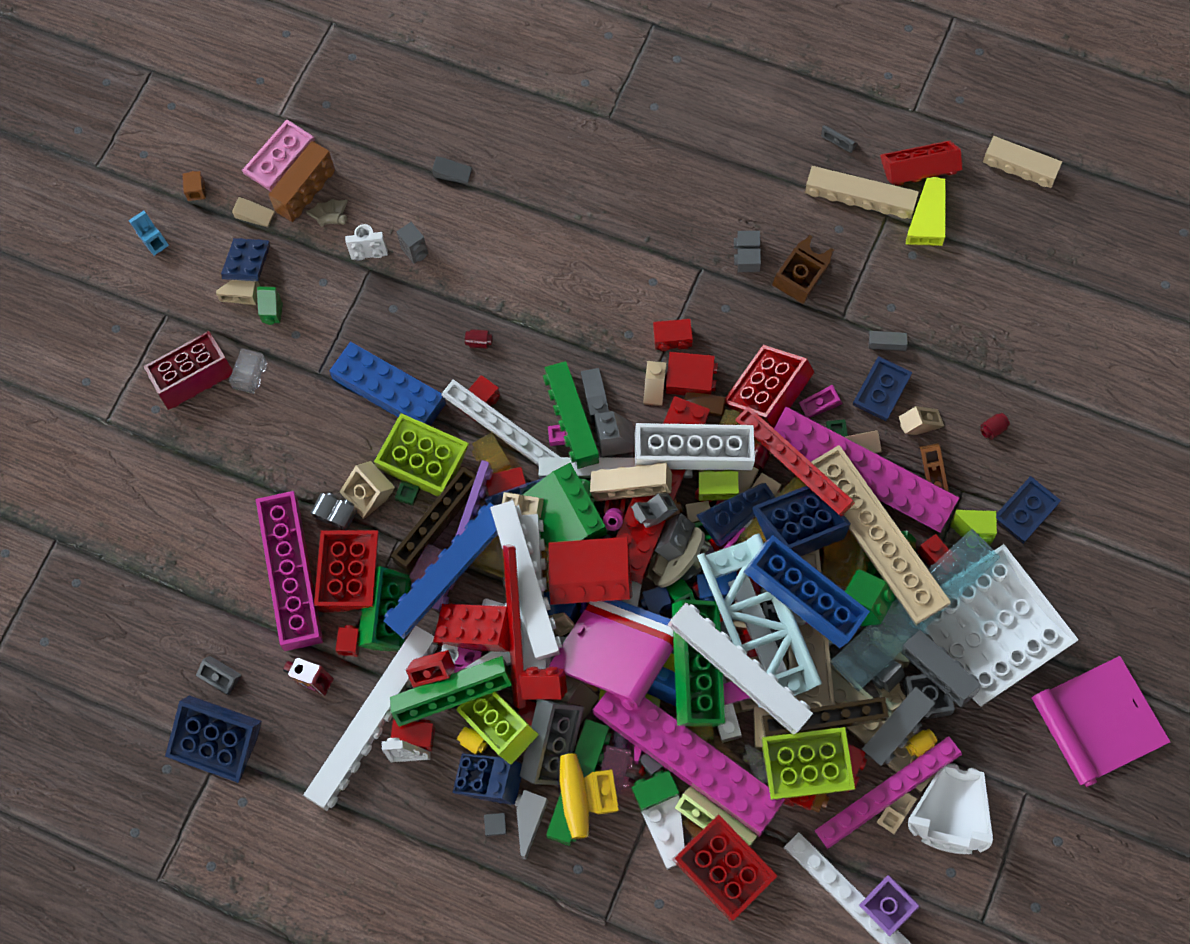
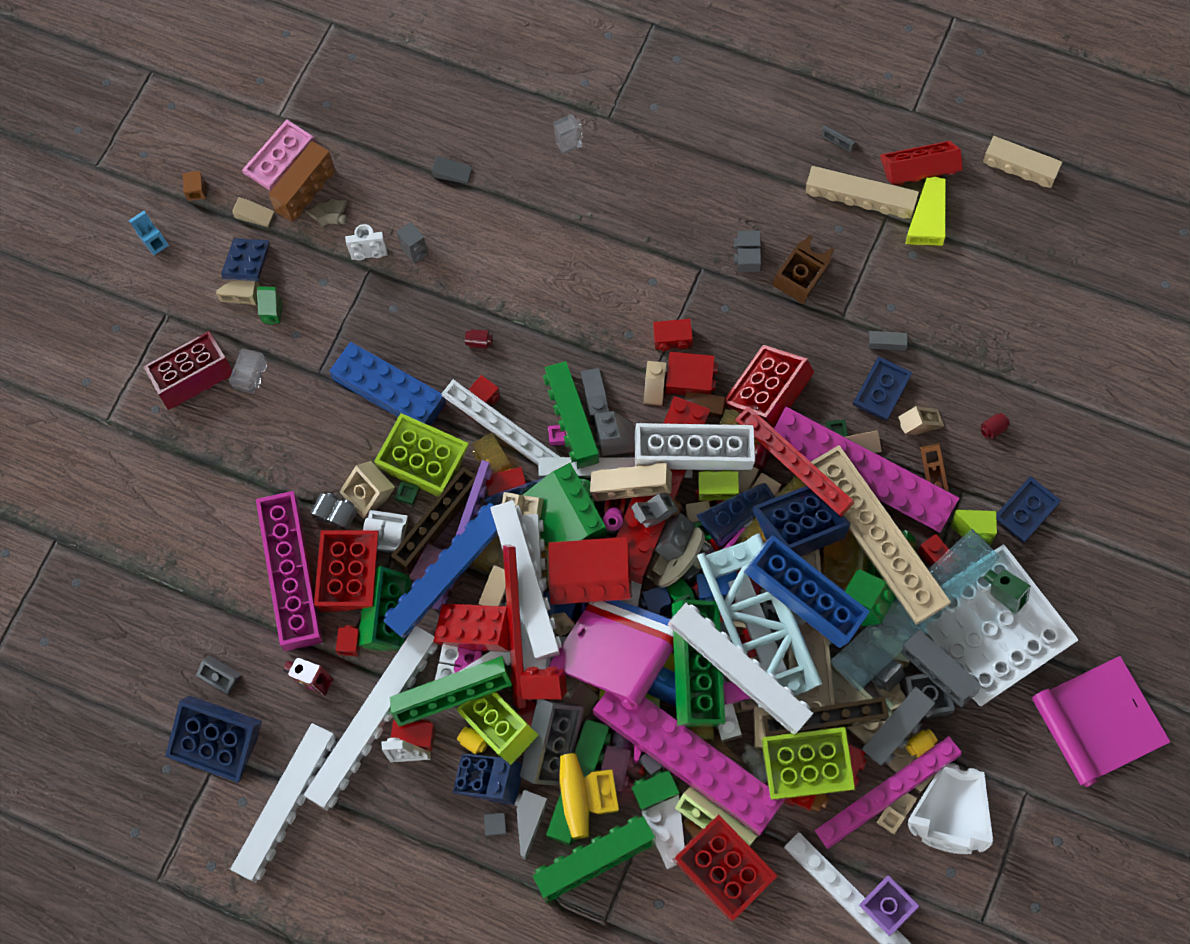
(283, 803): none -> white brick
(390, 528): none -> white plate
(430, 668): red brick -> none
(494, 588): none -> tan slope
(568, 133): none -> clear brick
(594, 859): none -> green brick
(820, 402): dark pink slope -> none
(1008, 589): none -> dark green torso

